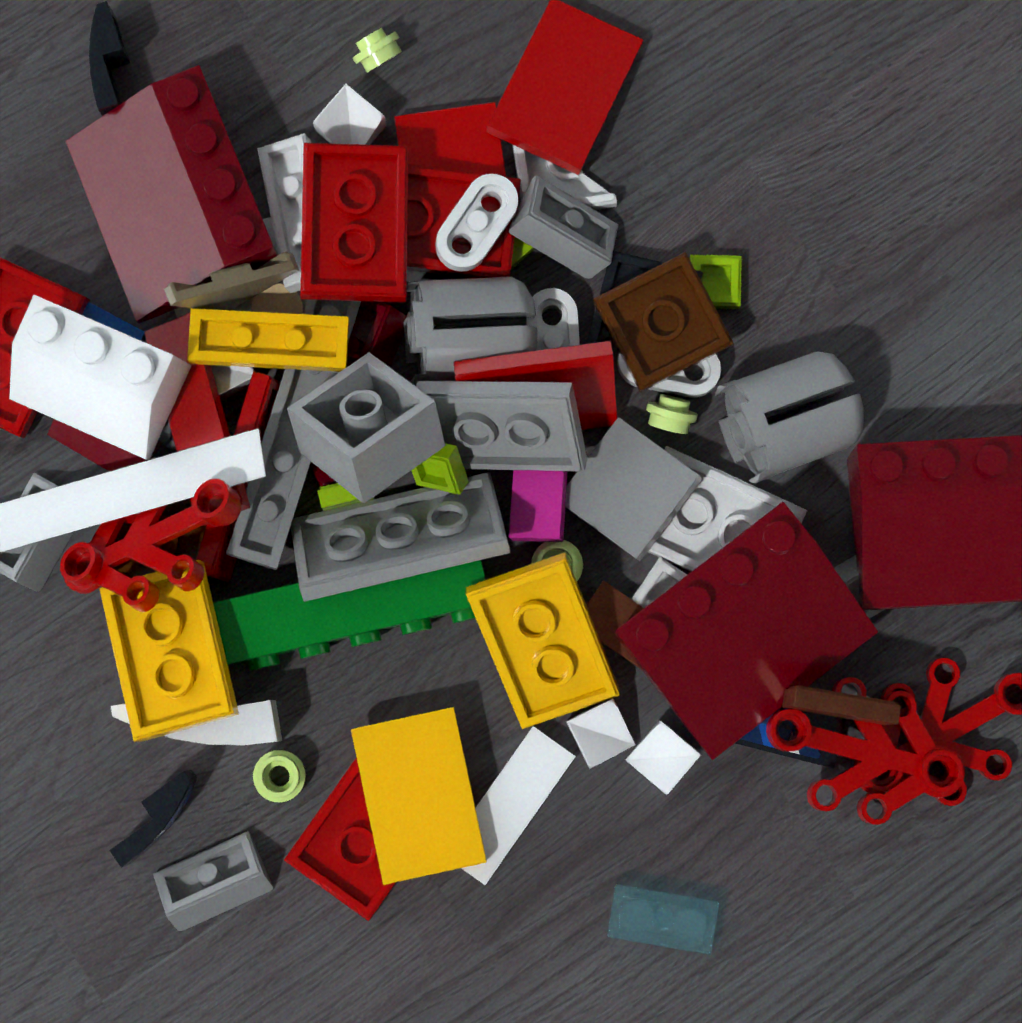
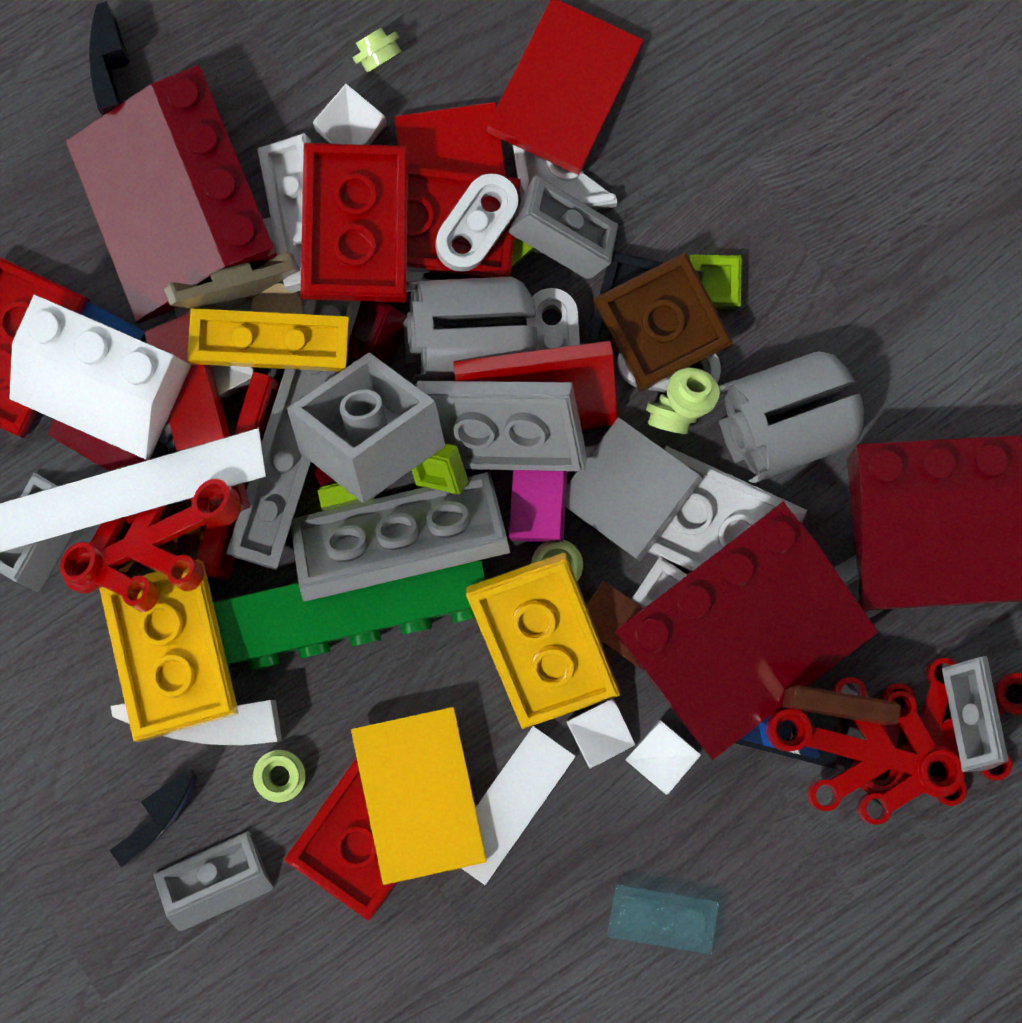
(689, 403): none -> yellowish green plate
(975, 715): none -> light grey slope

